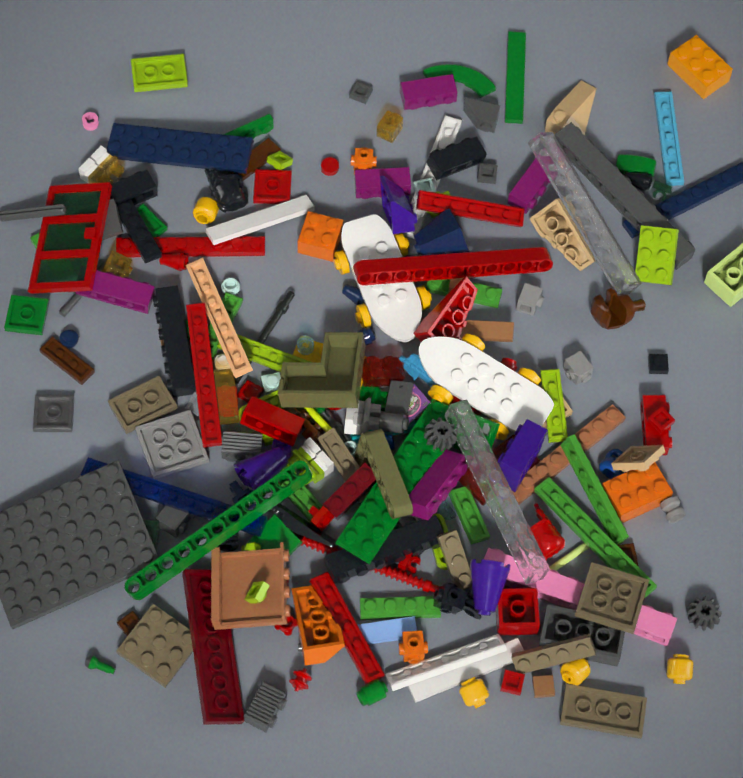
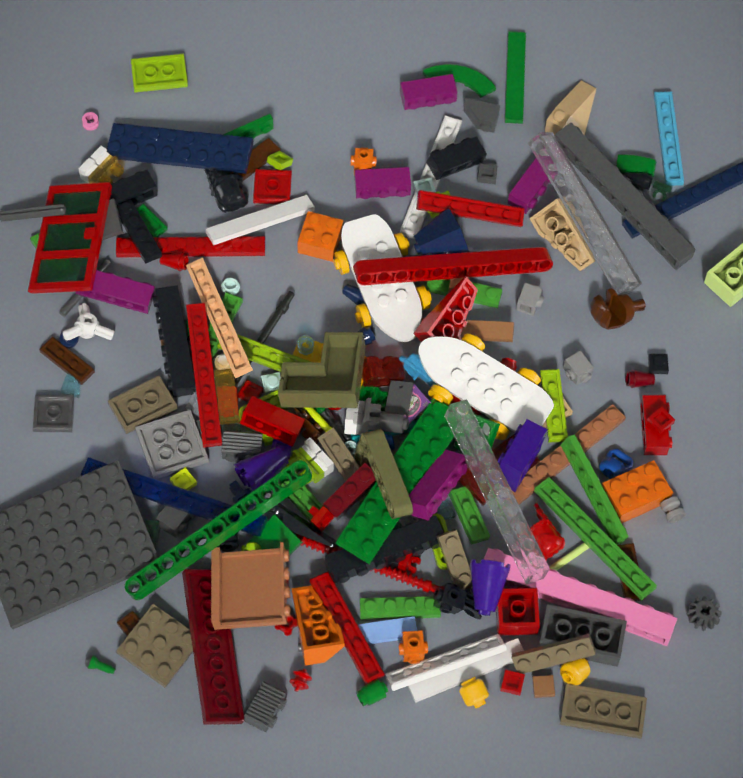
(26, 315): green plate -> none
(71, 386): none -> clear light blue tile
(87, 326): none -> white bush
(118, 259): clear yellow brick -> none
(183, 480): none -> neon yellow plate
(205, 210): yellow head -> none
(257, 592): lime plate -> none
(329, 166): red tile -> none
(360, 92): dark grey tile -> none
(388, 132): clear yellow brick -> none
(397, 207): dark purple slope -> none
(440, 434): dark grey gear -> none
(612, 598): dark tan plate -> none
(638, 458): tan plate -> none
(639, 379): none -> dark red cone
(656, 254): lime plate -> none
(679, 668): yellow head -> none
(699, 66): light orange brick -> none

